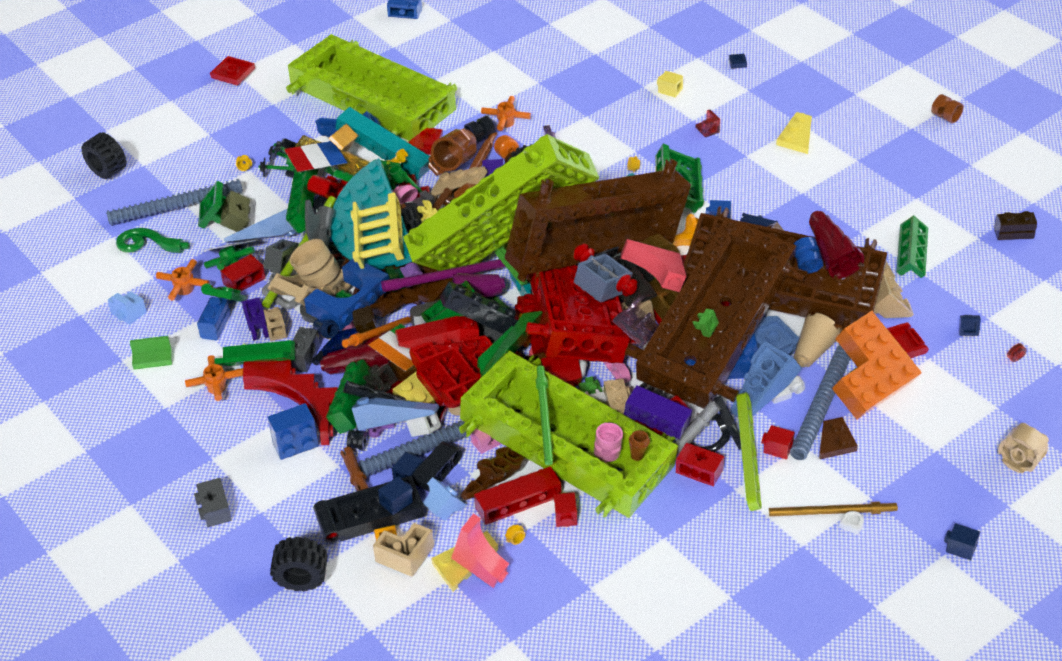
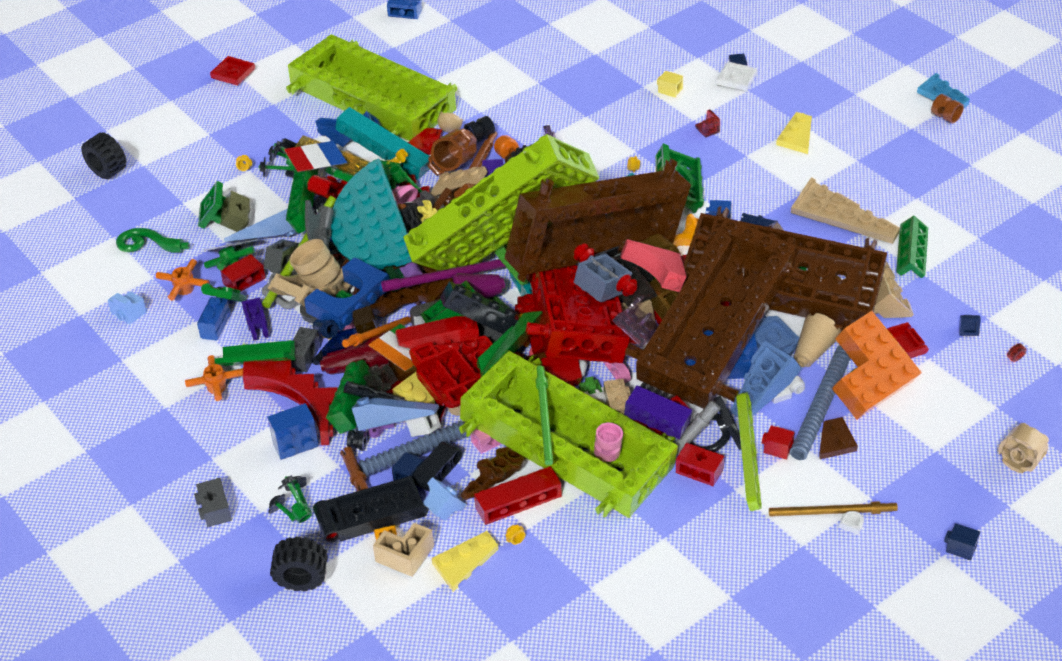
(151, 352): bright green panel -> none
(168, 203): sand blue piece -> none
(275, 324): tan leg -> none
(300, 510): none -> plant
(344, 138): slope -> none
(394, 233): light yellow fence -> none
(395, 495): dark blue brick -> none
(449, 122): none -> tan hair
(477, 555): coral arch -> none
(506, 113): orange bar -> none
(565, 509): red brick -> none
(638, 444): dark orange cone -> none
(707, 322): bright green tile -> none
(737, 76): none -> white plate
(808, 255): blue wheel -> none
(836, 248): dark red cone -> none
(839, 211): none -> tan wing
(935, 86): none -> dark azure wing
(1015, 226): brick -> none

